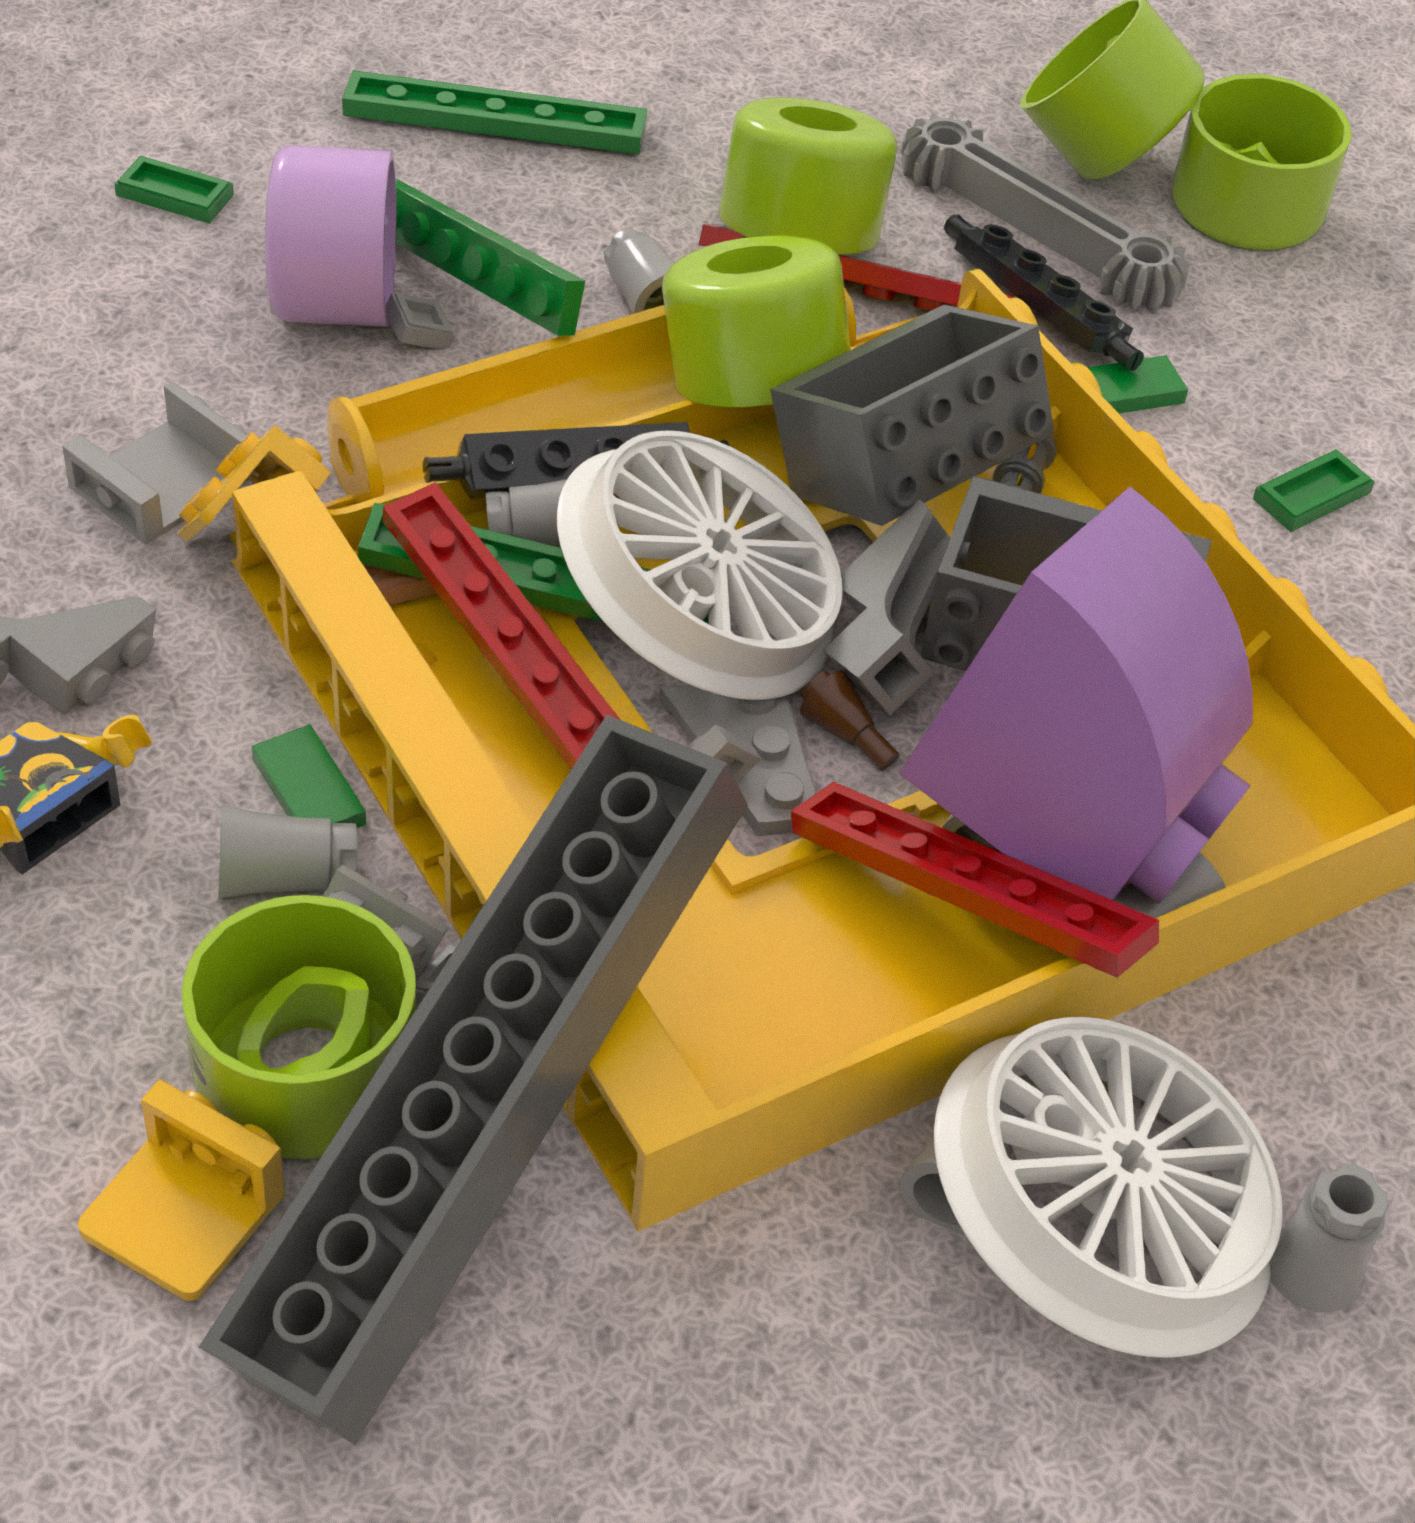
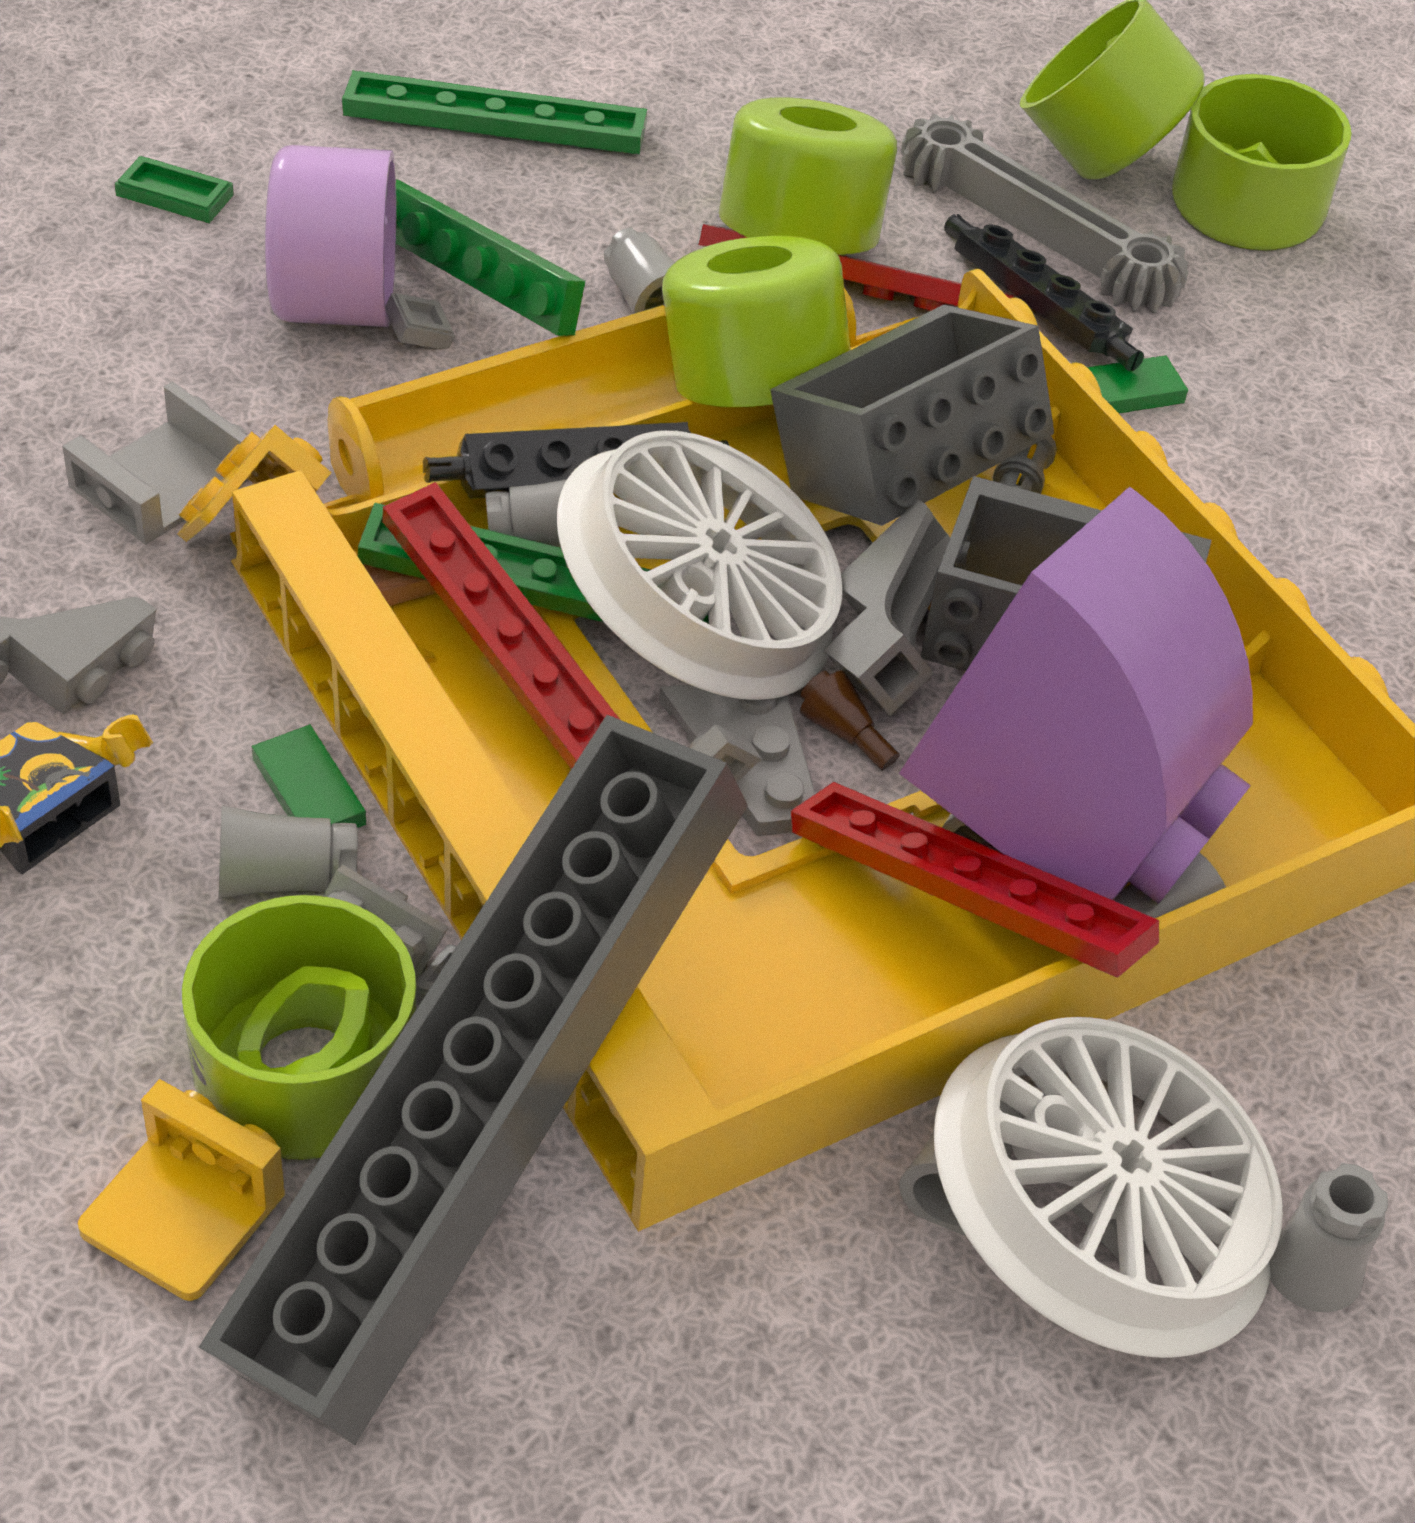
(1313, 490): green tile -> none

